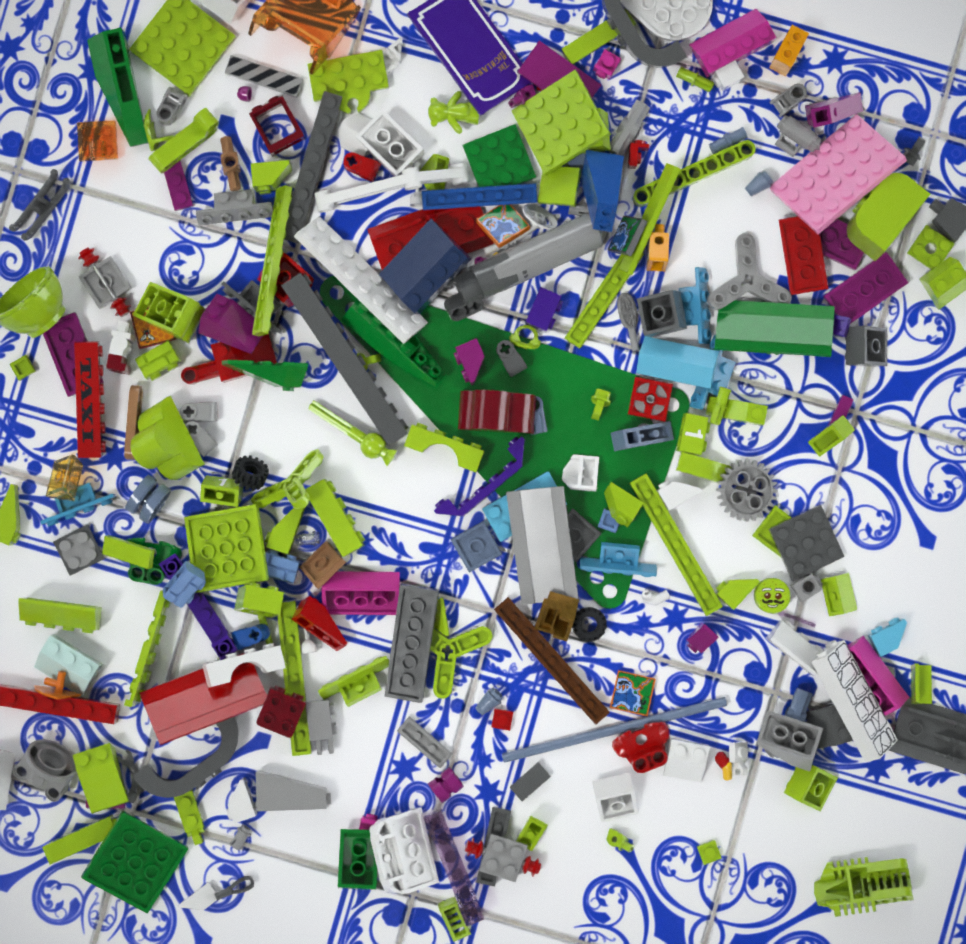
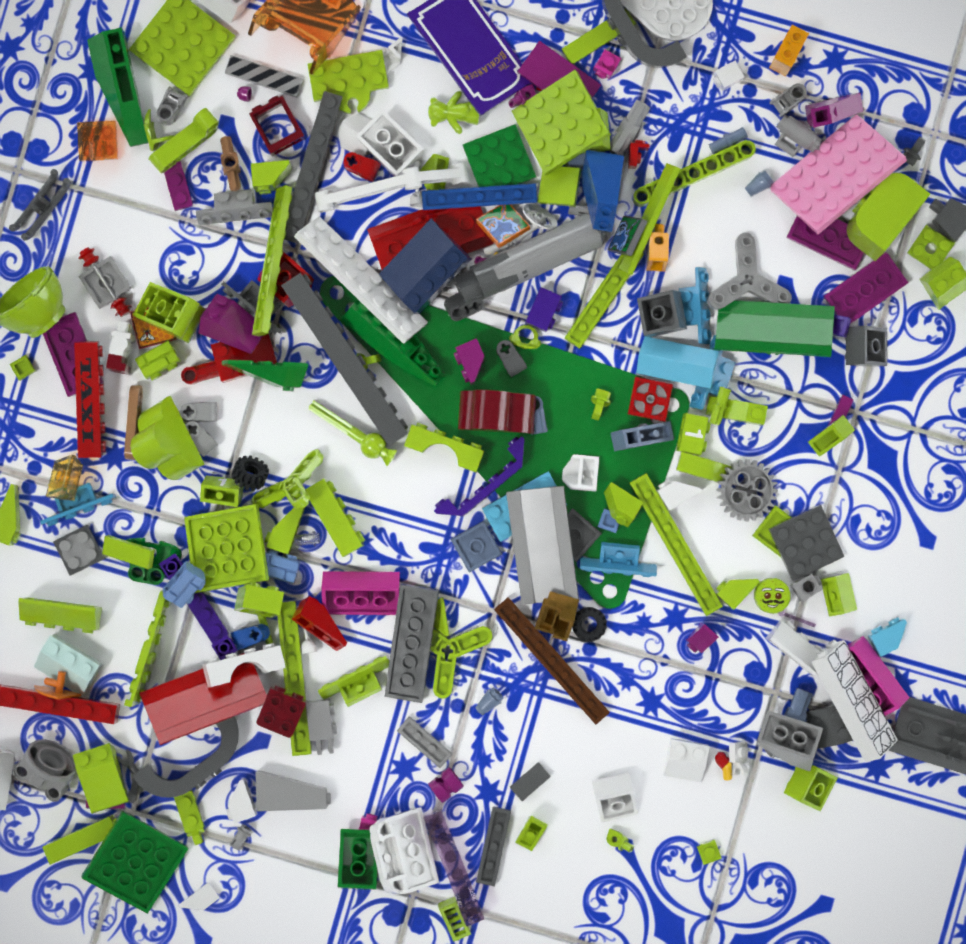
(148, 499): sand blue wheel -> none
(229, 890): dark grey piece -> none
(322, 564): medium nougat tile -> none
(502, 719): red plate -> none
(503, 857): light grey plate -> none
(613, 730): sand blue piece -> none
(627, 747): red piece -> none
(628, 317): light grey piece -> none
(632, 693): tile -> none
(653, 598): white arm -> none
(695, 79): lime axle -> none
(733, 42): dark pink slope -> none
(802, 256): red tile -> none
(863, 885): lime connector -> none
(921, 684): lime panel -> none

